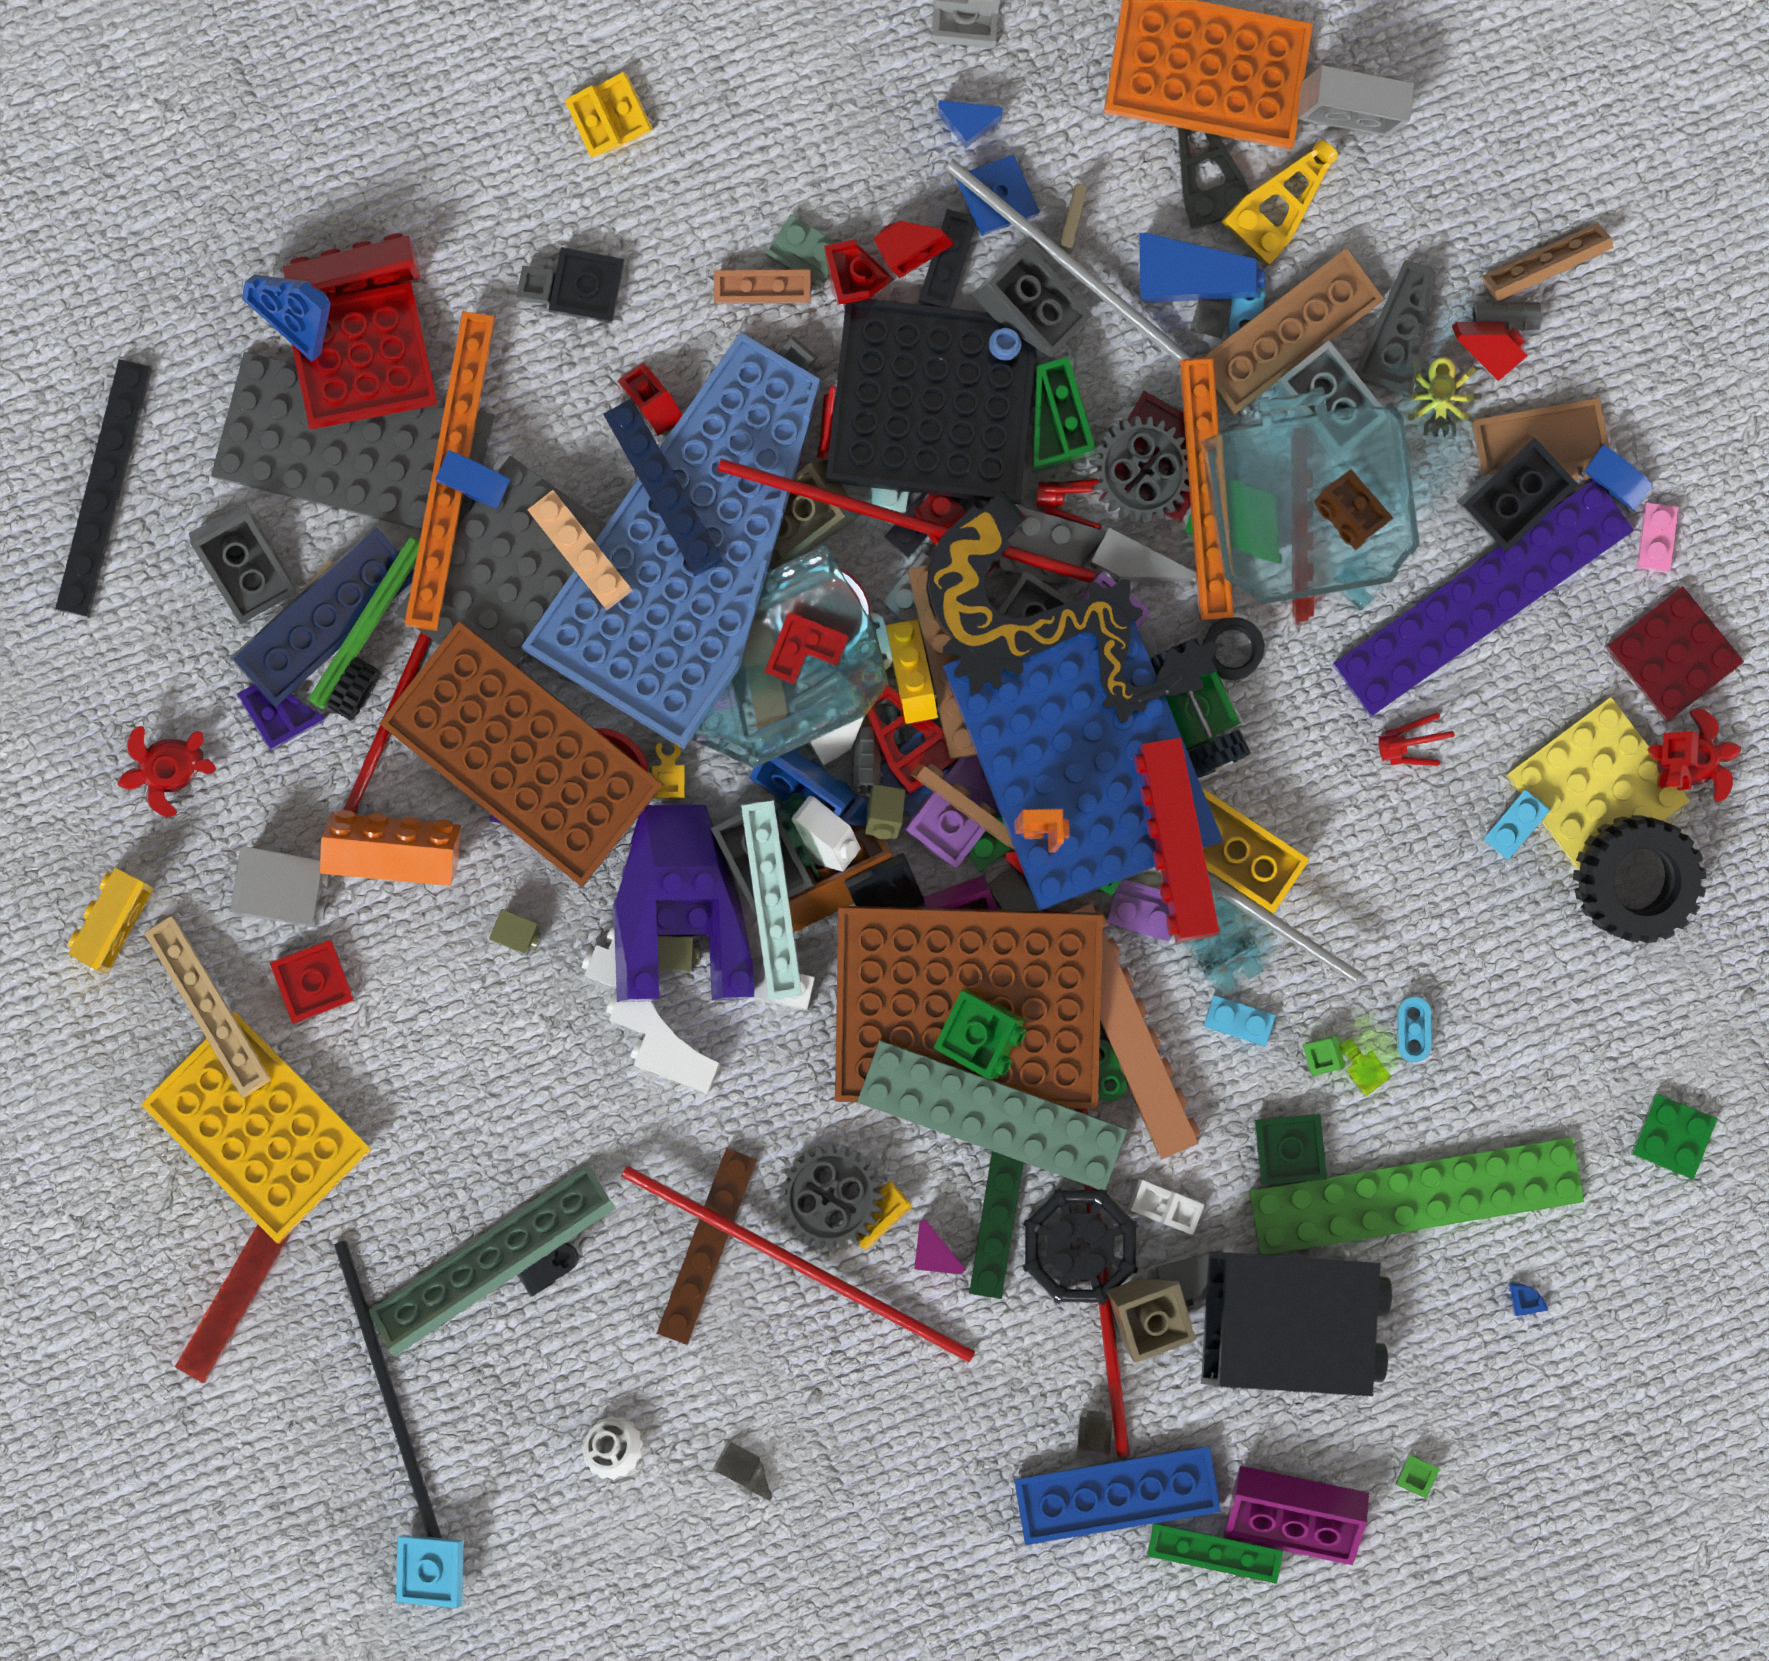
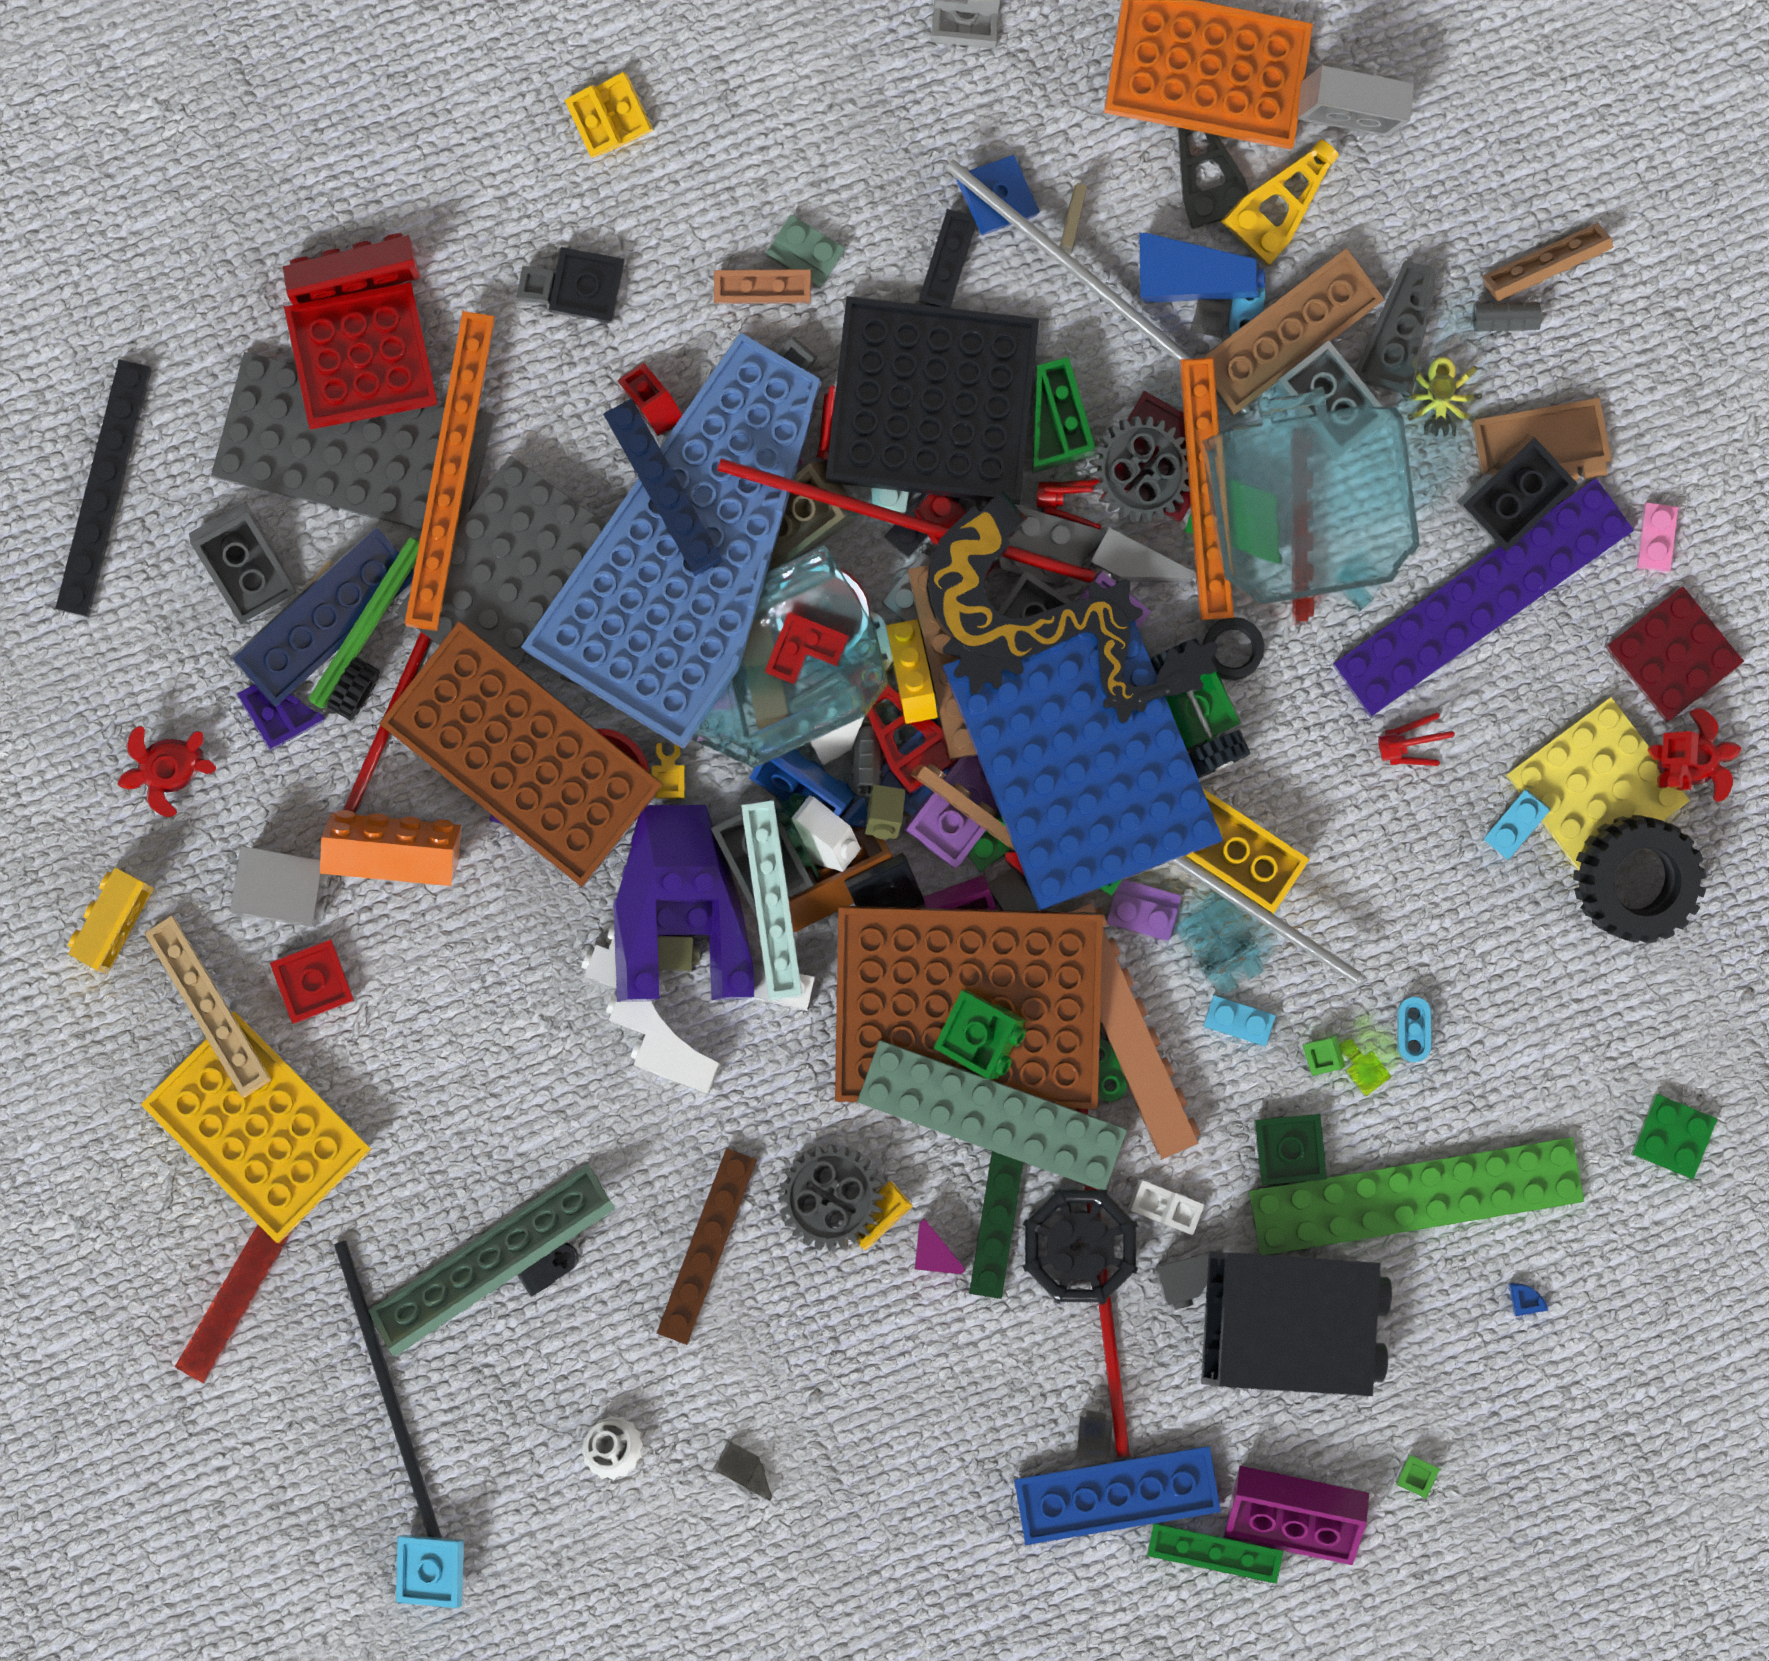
(292, 309): blue plate -> none
(472, 479): blue slope -> none
(516, 933): olive brick -> none
(580, 550): light nougat plate -> none
(797, 1263): red piece -> none
(853, 272): red slope -> none
(910, 245): red slope -> none
(969, 120): blue slope -> none
(1005, 344): medium blue plate -> none
(1032, 301): dark grey slope -> none
(1037, 822): orange bracket -> none
(1151, 1317): dark tan slope -> none
(1177, 840): red brick -> none
(1352, 509): reddish brown bracket -> none
(1492, 345): red slope -> none
(1618, 477): blue slope -> none

